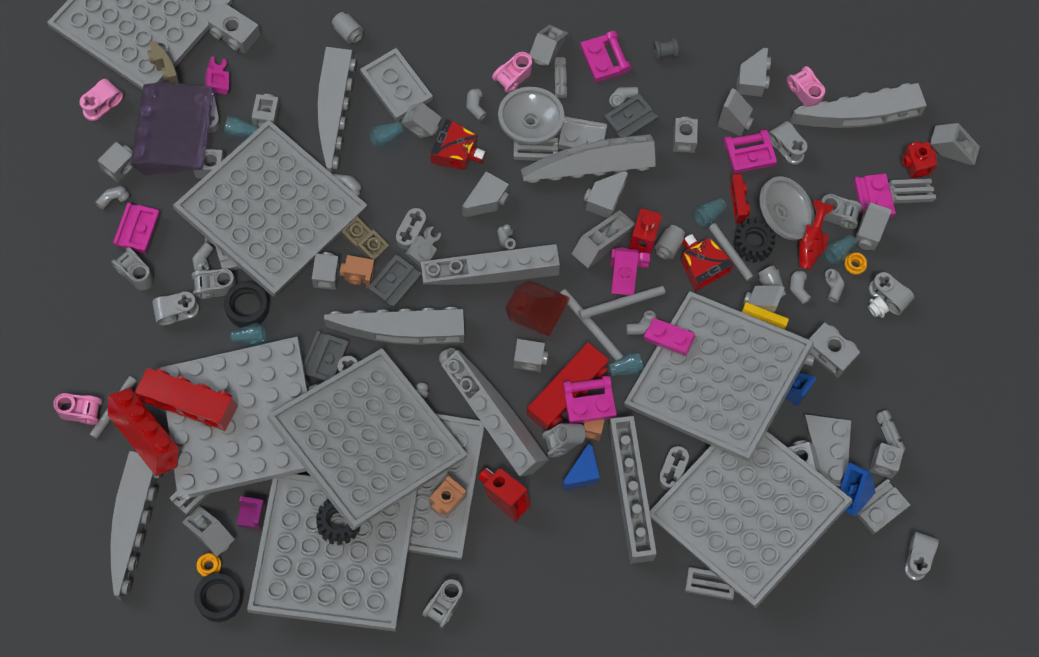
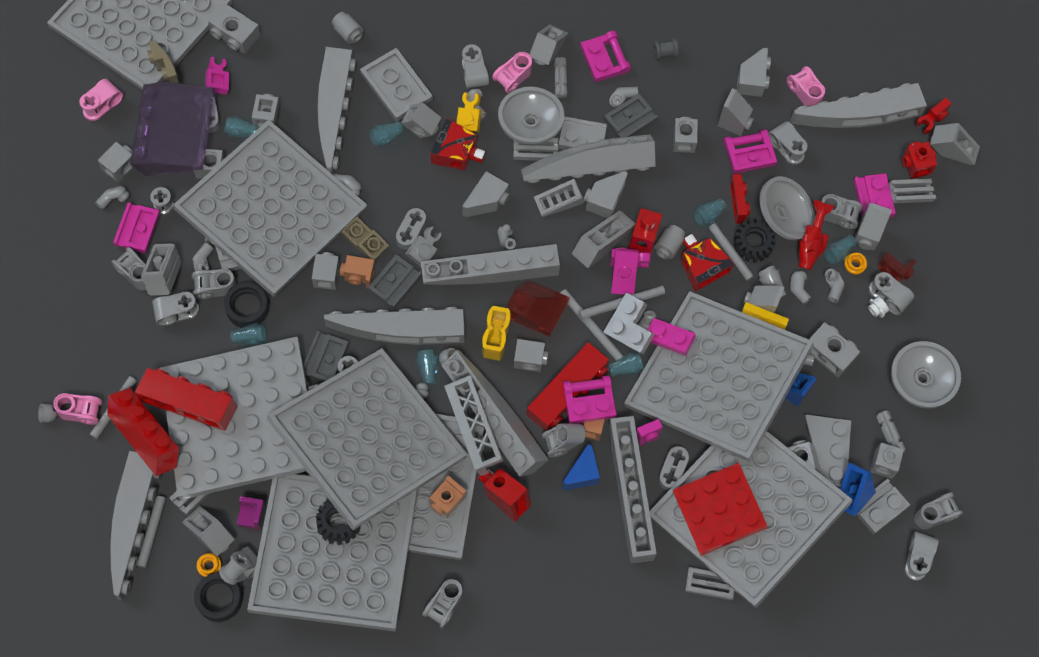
(46, 413): none -> light grey hinge
(151, 531): none -> light grey bar
(161, 269): none -> light grey brick
(166, 197): none -> light grey bush
(239, 567): none -> light grey piece
(427, 365): none -> clear light blue cone
(467, 429): none -> light grey fence
(470, 116): none -> yellow plate
(474, 69): none -> light grey piece
(495, 335): none -> yellow brick
(562, 205): none -> light grey slope
(624, 325): none -> light grey plate
(649, 432): none -> dark pink plate
(720, 509): none -> red plate
(895, 268): none -> clear red bracket
(933, 364): none -> light grey dish
(937, 113): none -> red plate
(942, 511): none -> light grey piece

